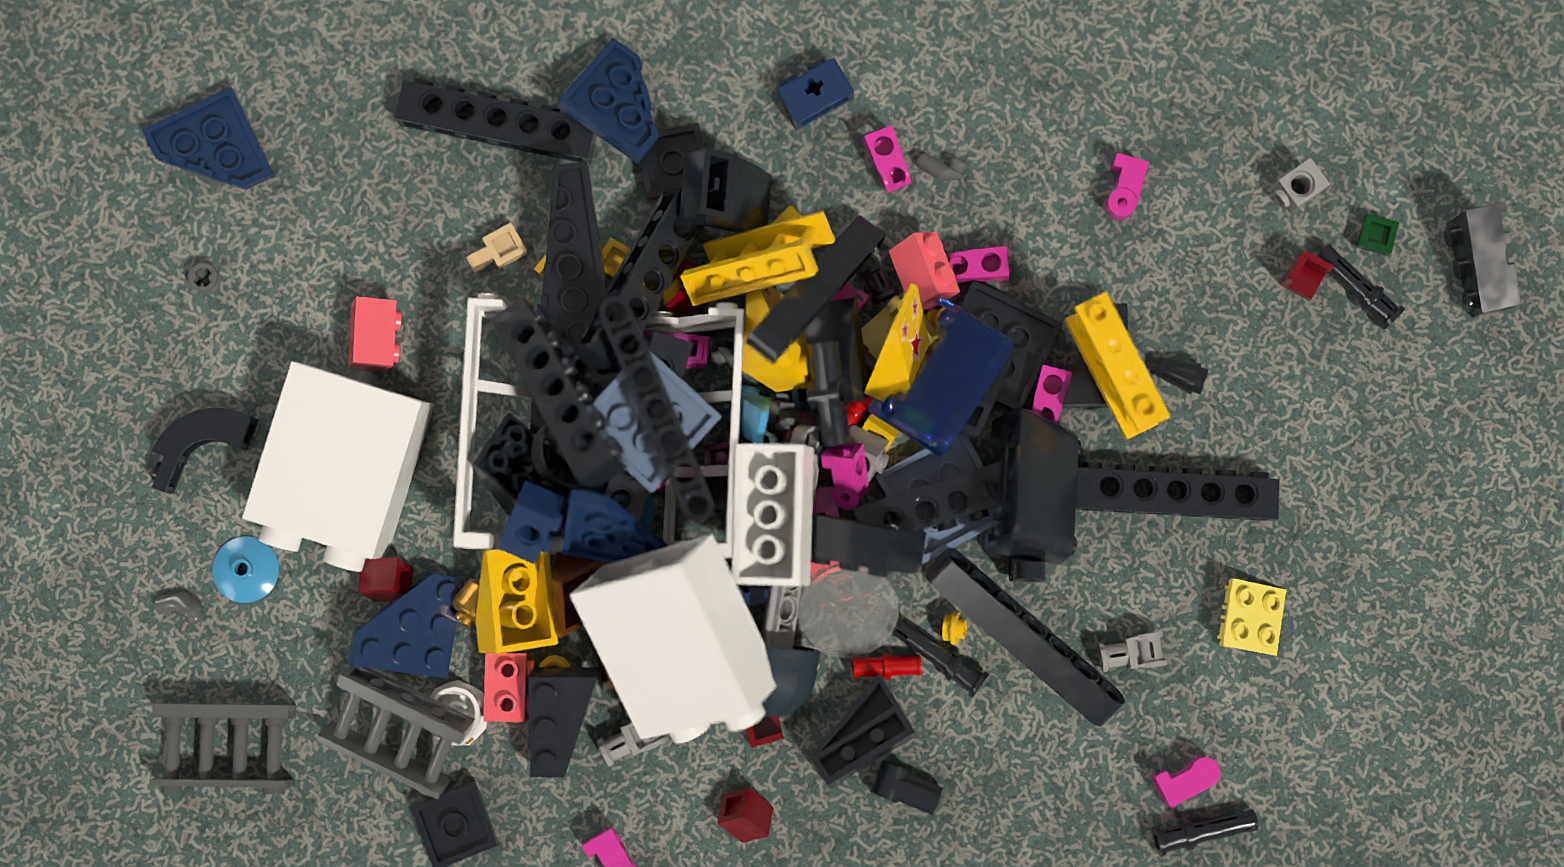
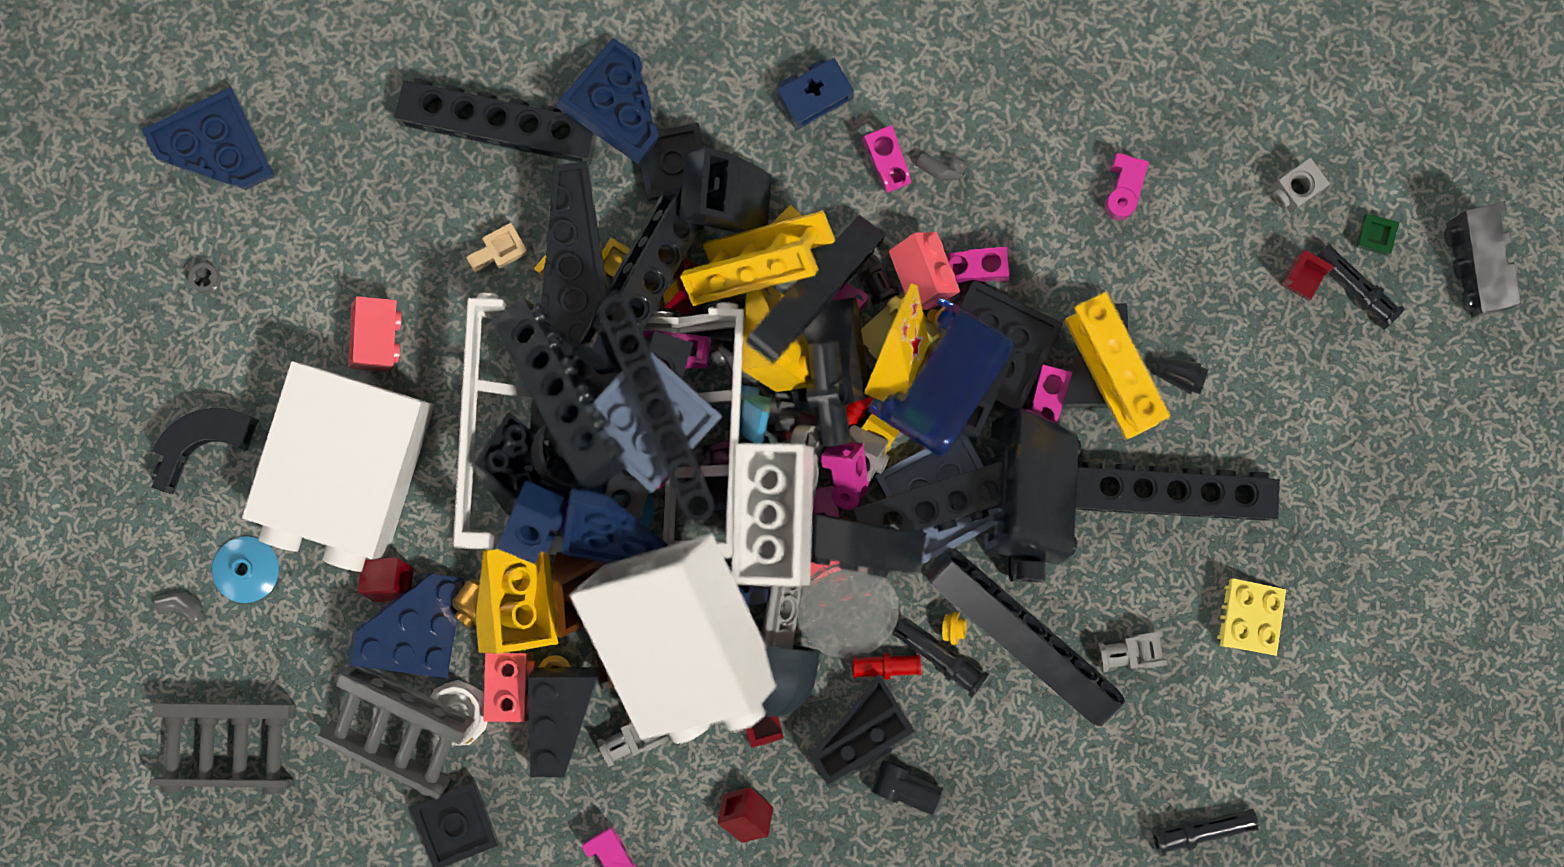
(1194, 778): dark pink leg -> none

